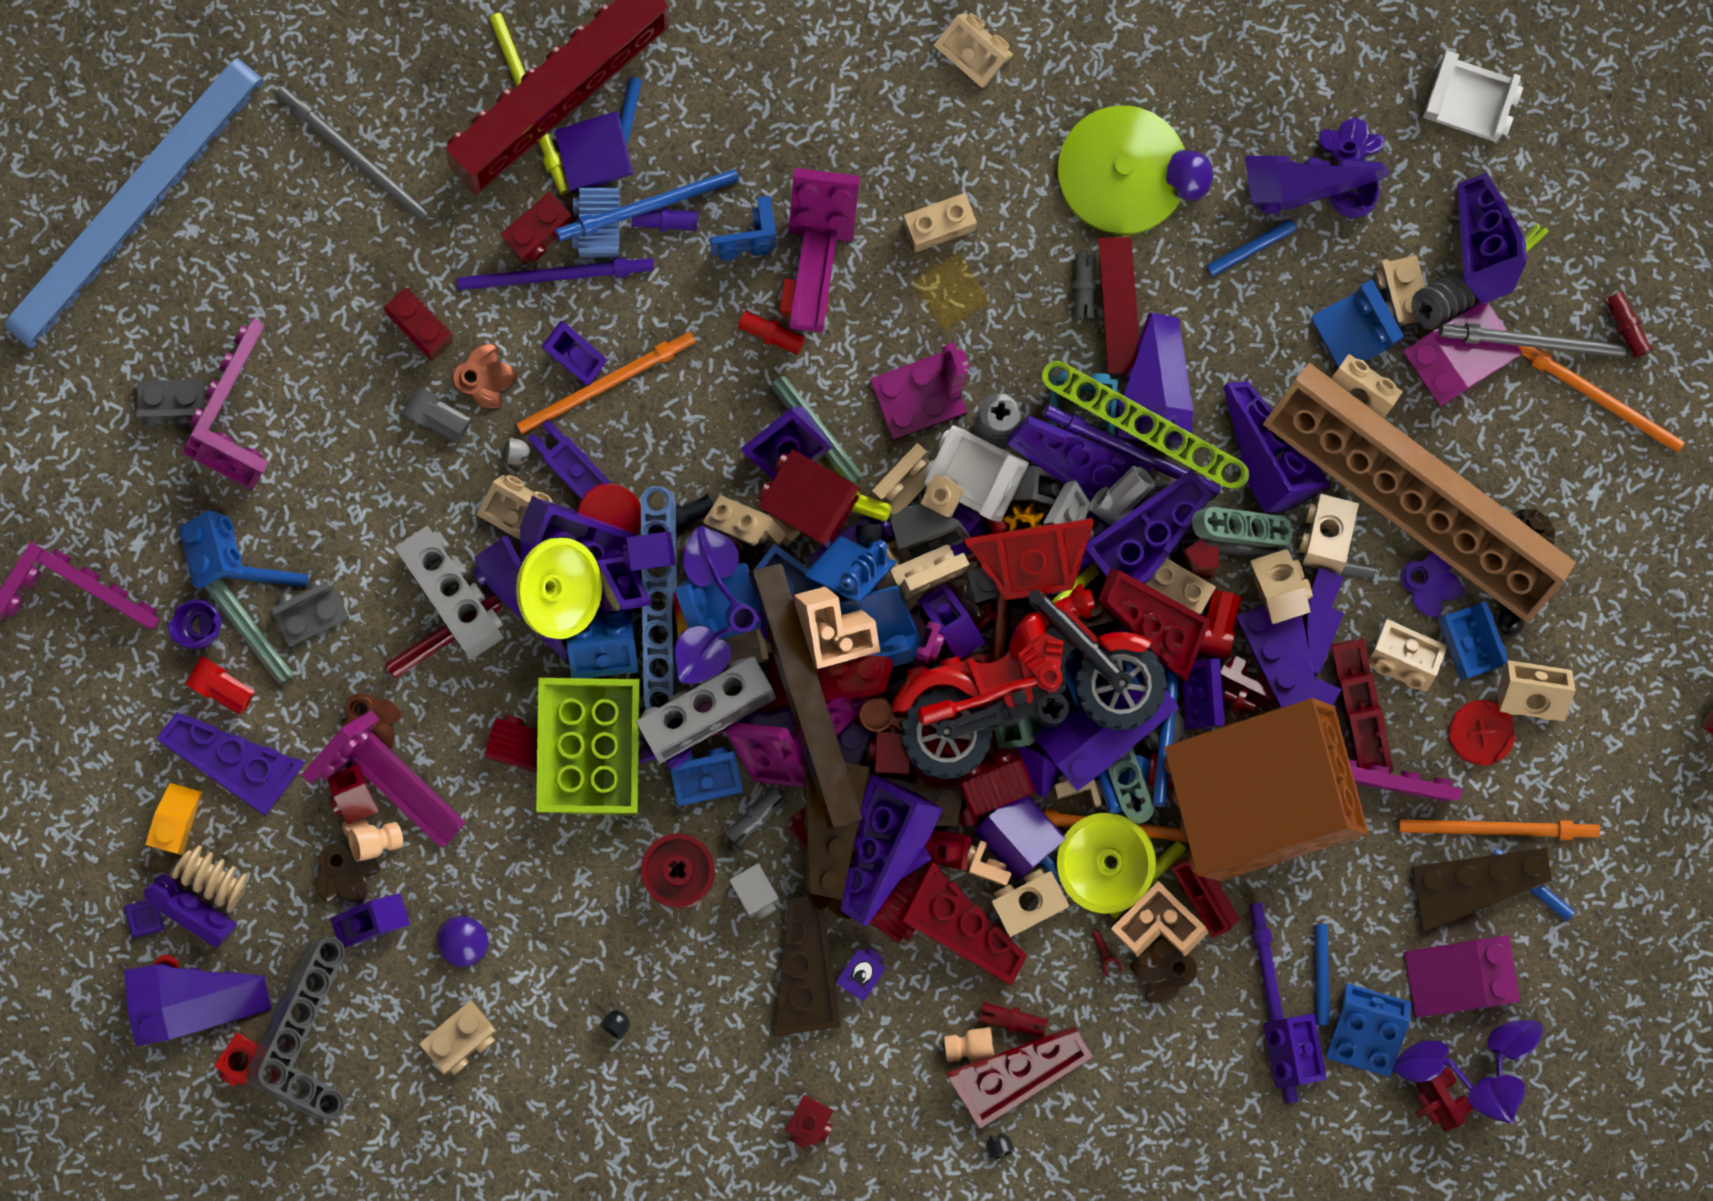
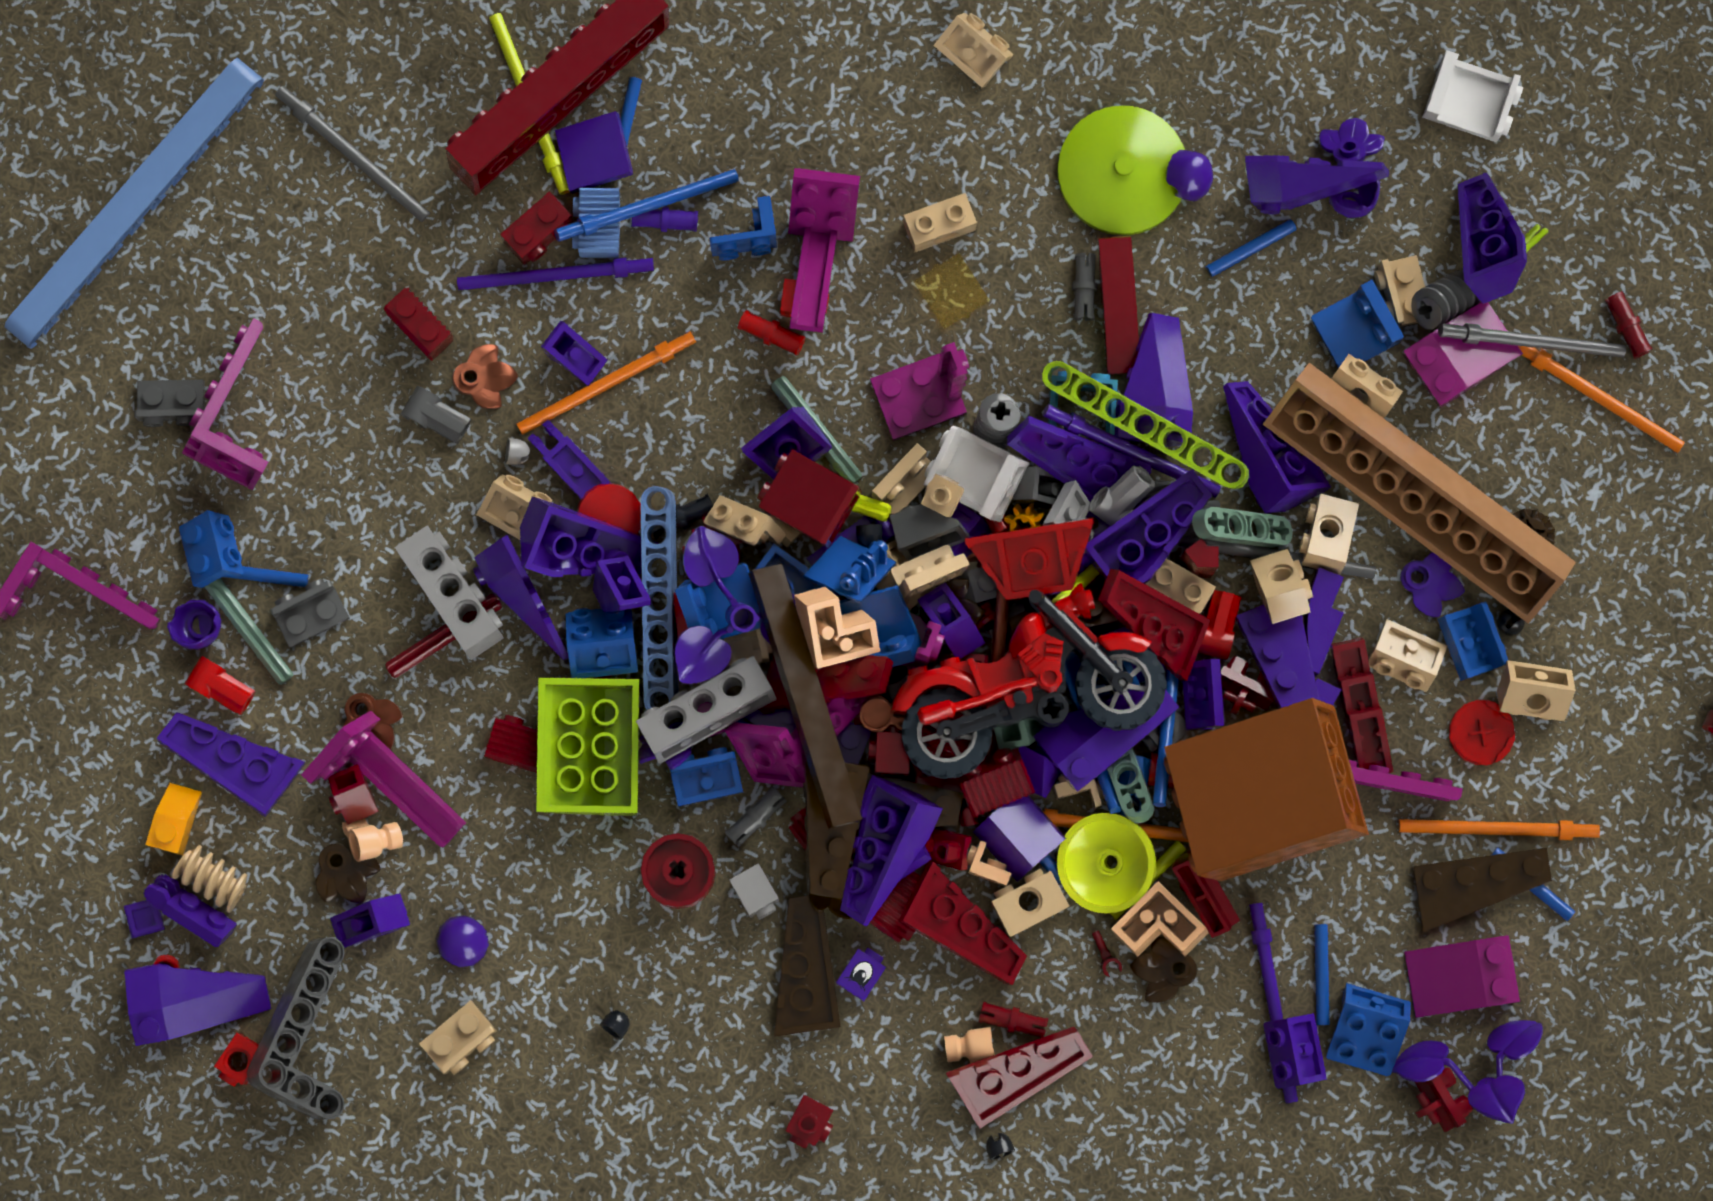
(571, 591): neon yellow dish -> none
(649, 551): dark purple brick -> none

